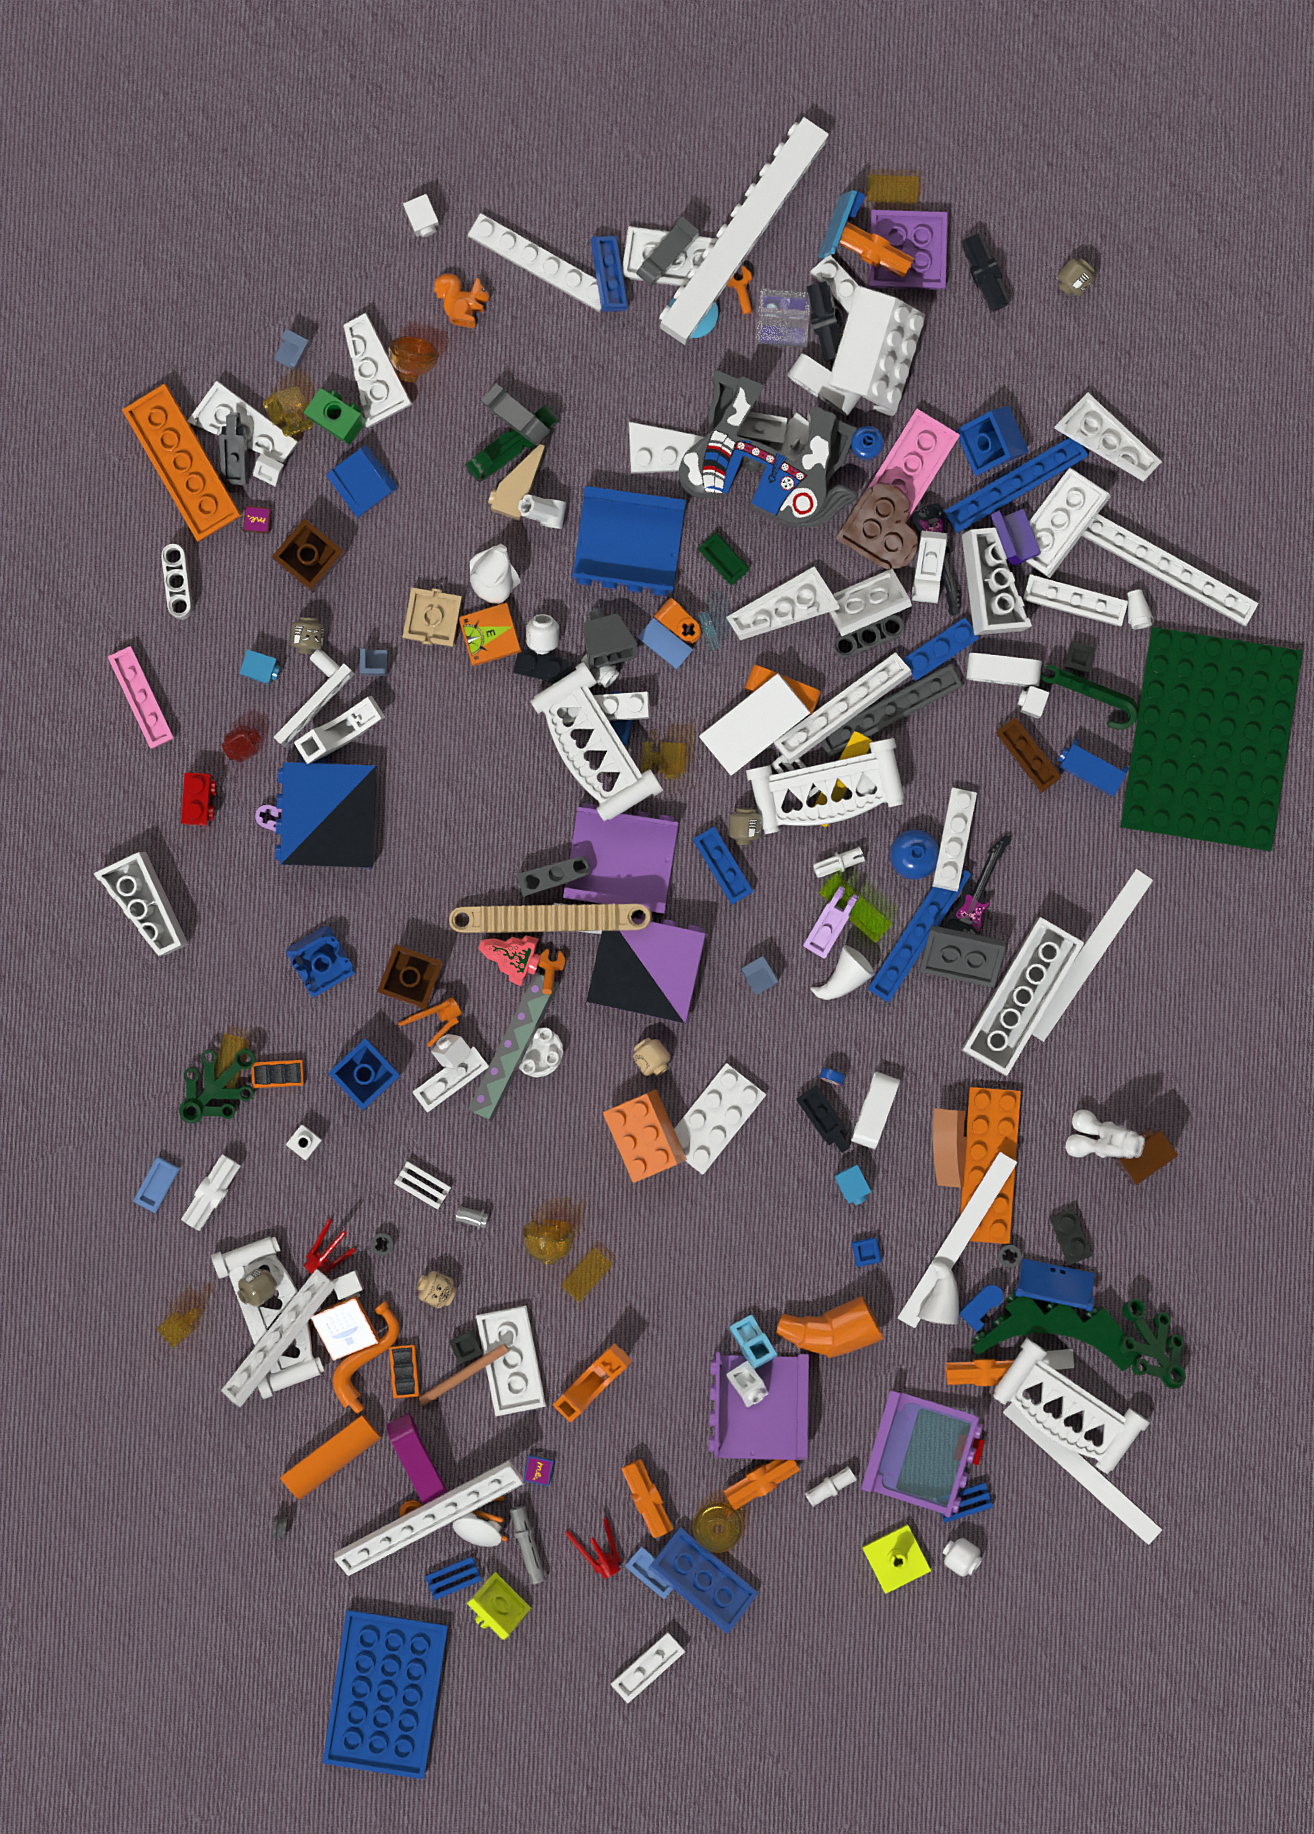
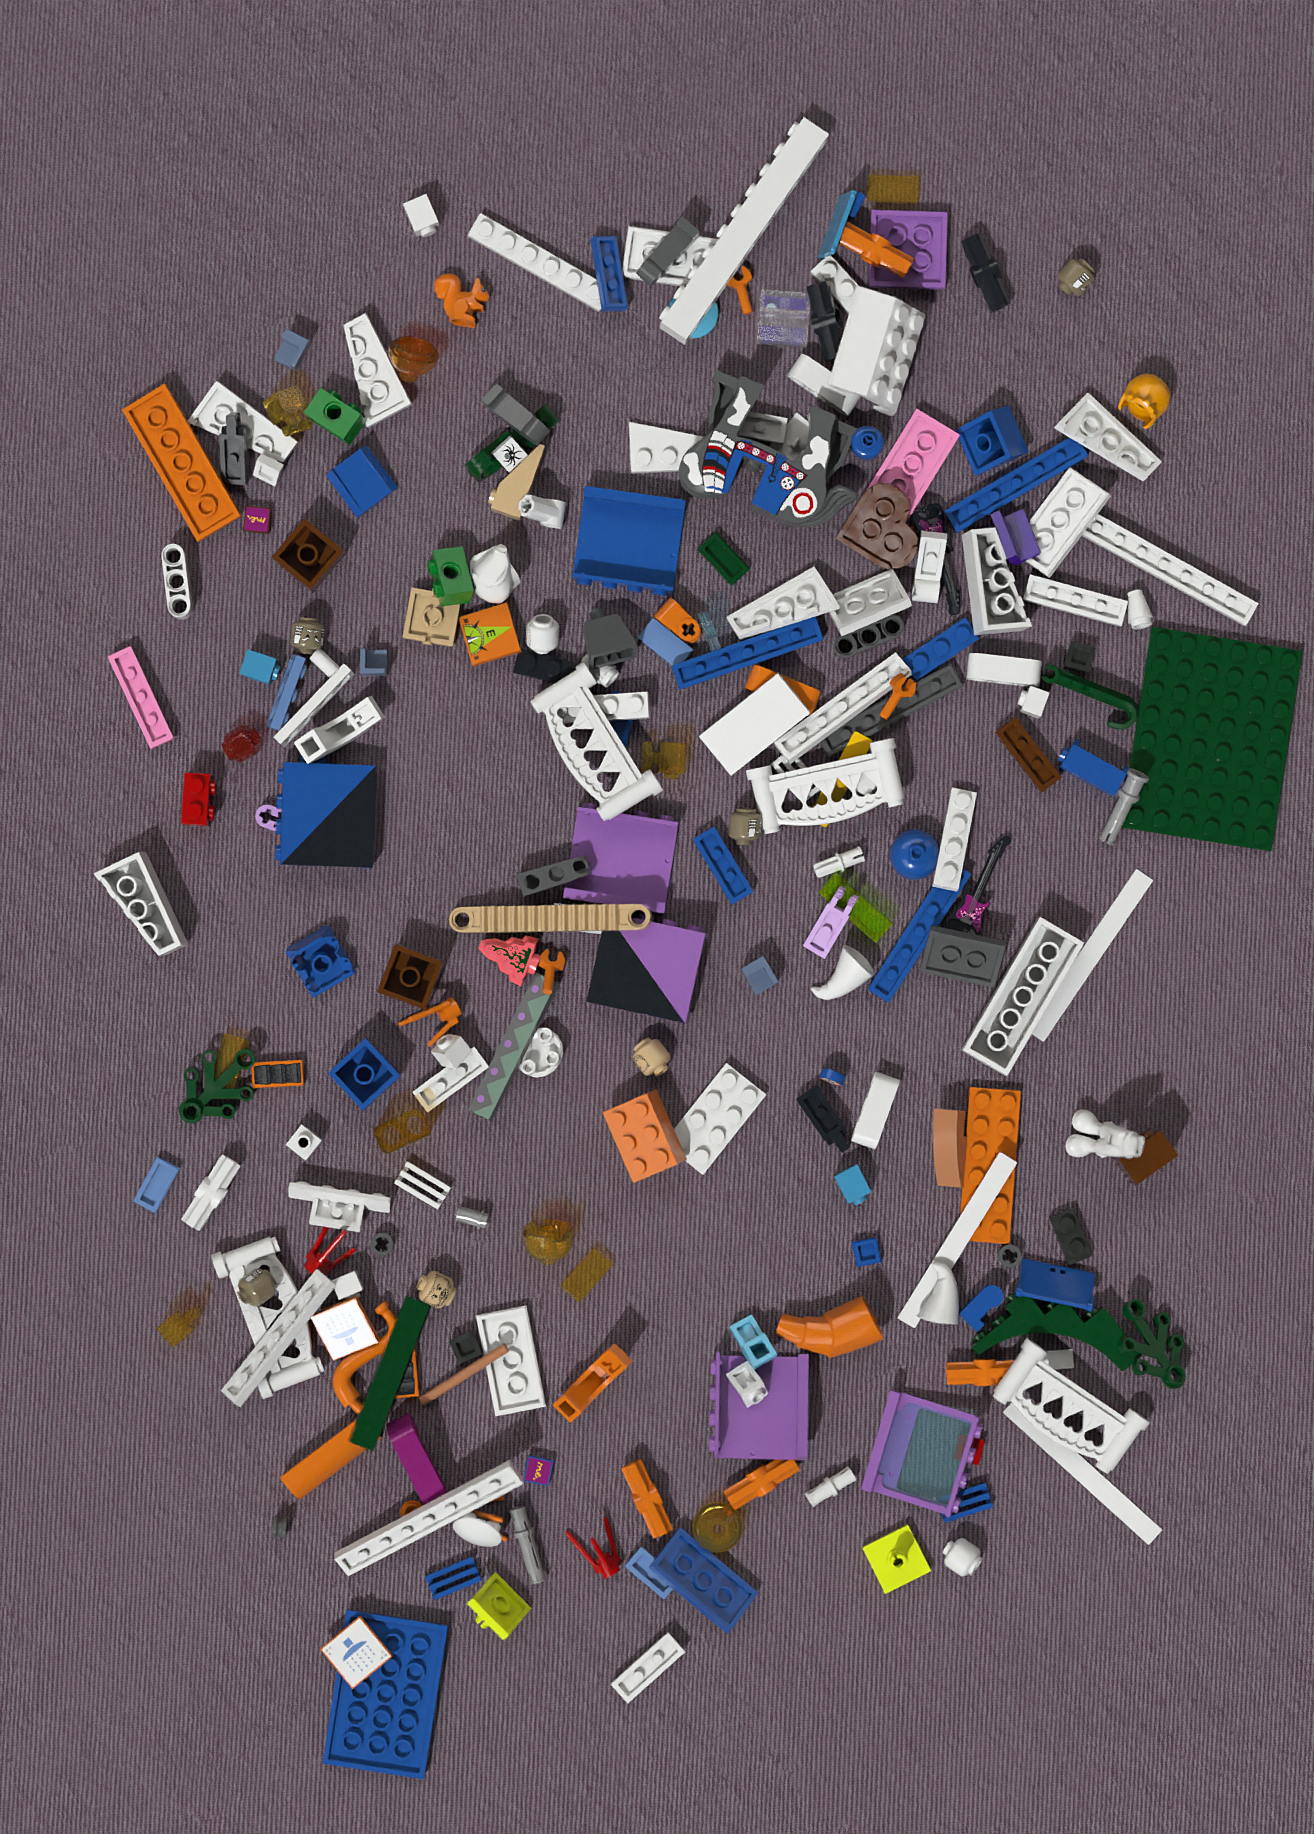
(286, 693): none -> medium blue plate
(338, 1207): none -> white bracket
(356, 1652): none -> white tile
(388, 1373): none -> dark green slope
(401, 1126): none -> clear yellow piece
(453, 563): none -> green brick
(509, 454): none -> white tile
(746, 653): none -> blue plate
(898, 693): none -> orange bar
(1127, 796): none -> light grey pin
(1146, 398): none -> light orange hair

